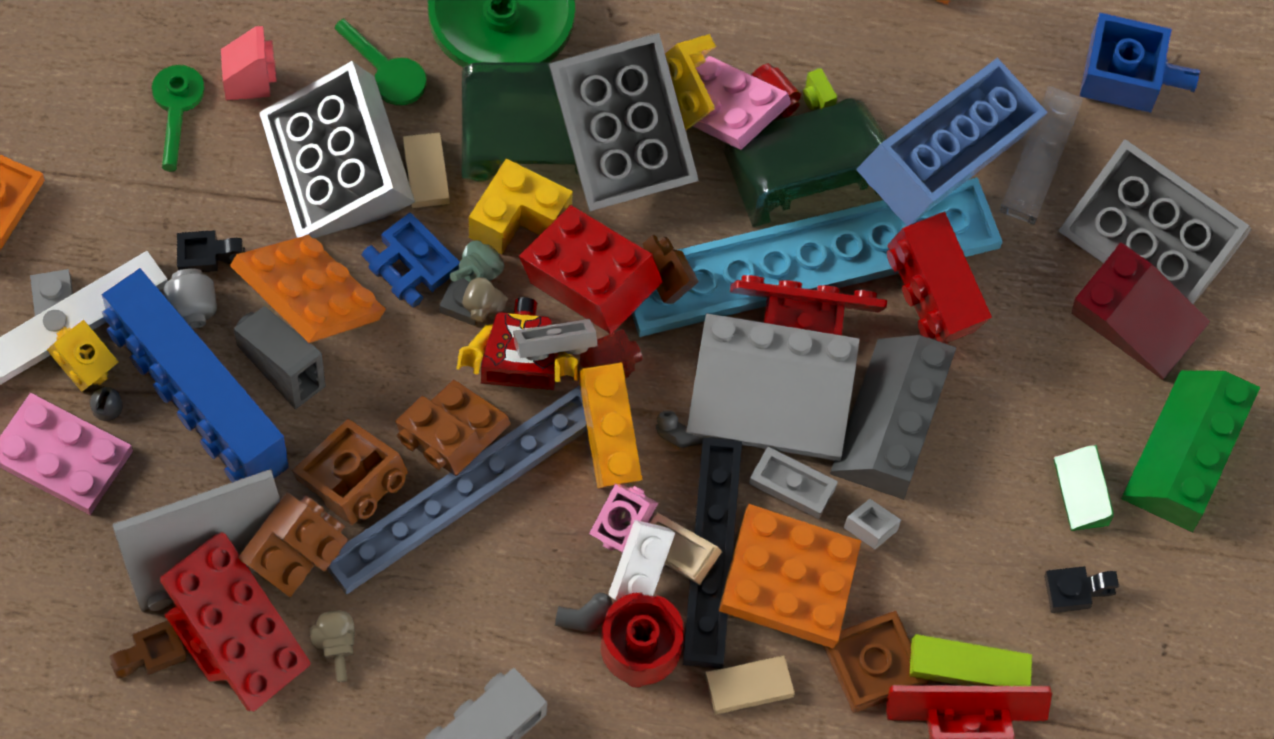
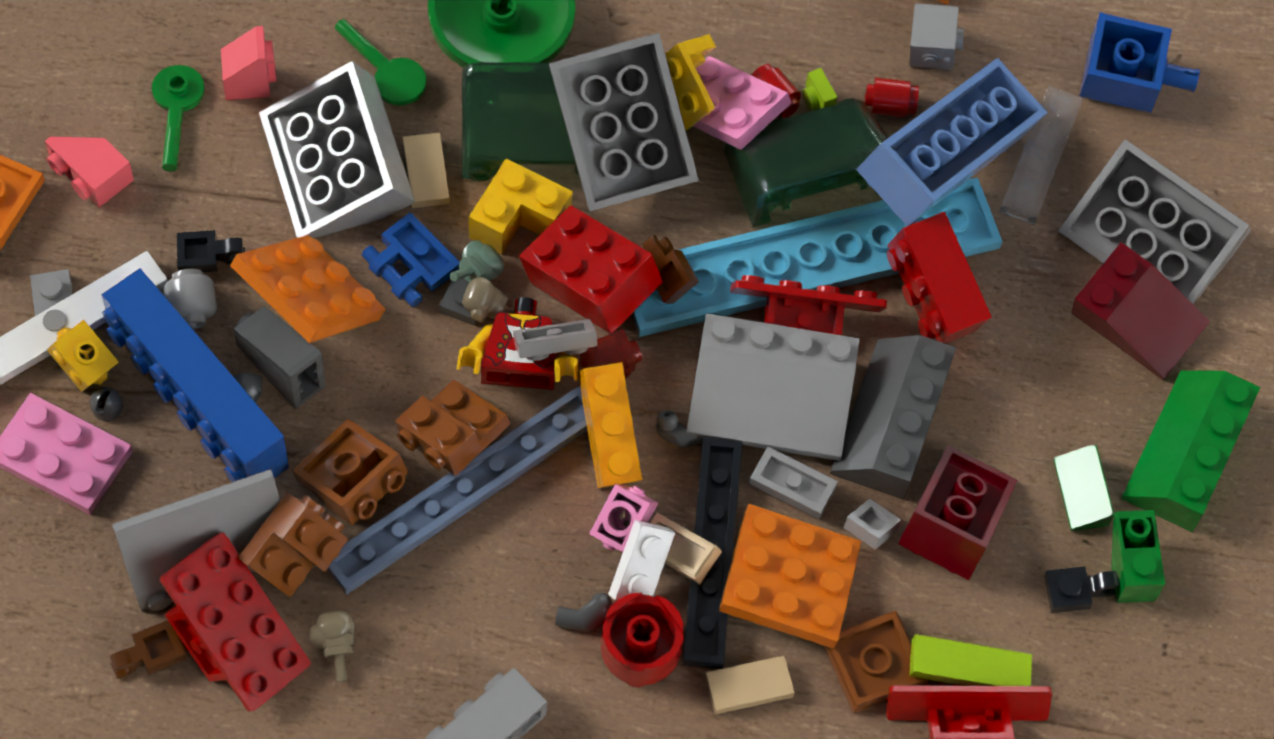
(91, 164): none -> coral slope
(251, 384): none -> dark grey hinge
(892, 97): none -> red brick
(935, 36): none -> light grey head
(958, 512): none -> dark red slope
(1137, 556): none -> green slope

